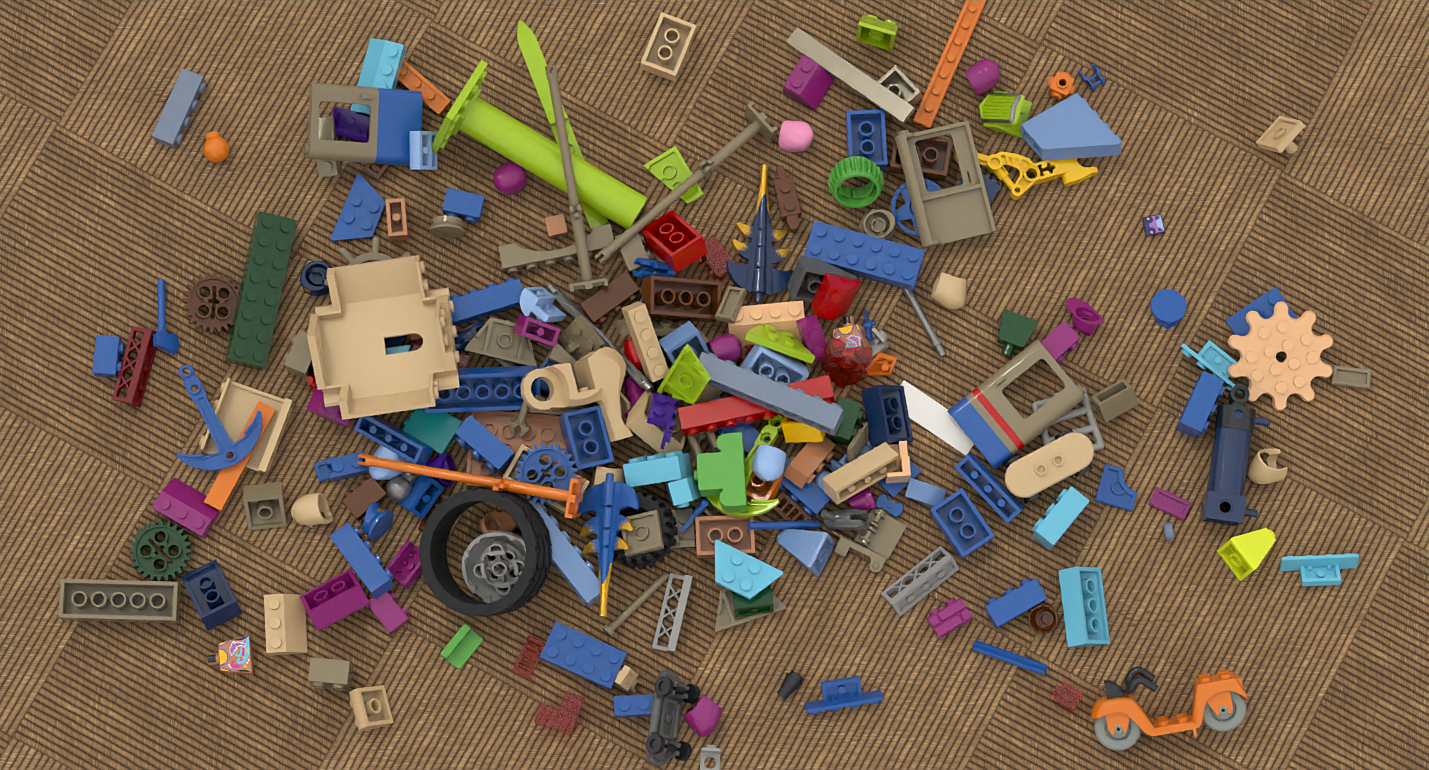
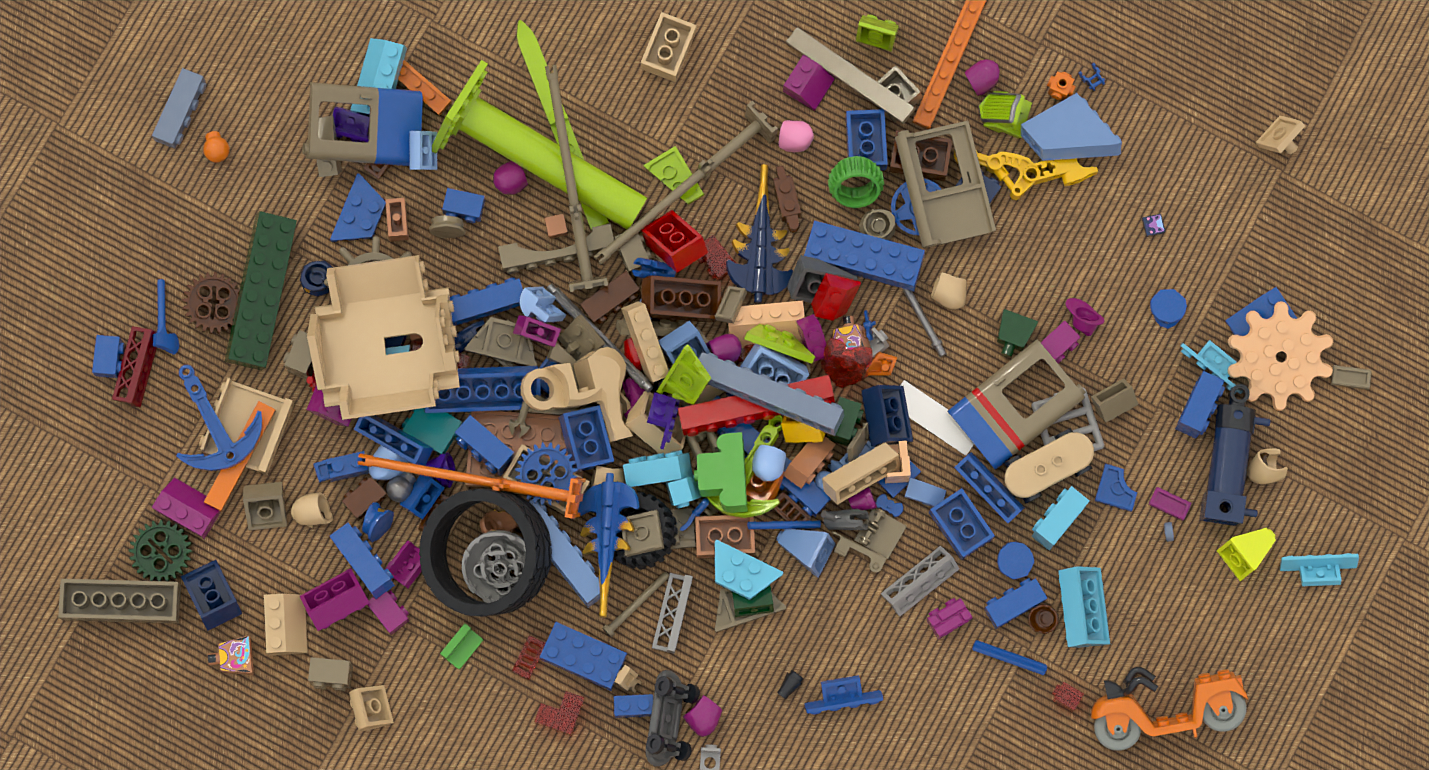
(1015, 560): none -> blue hat

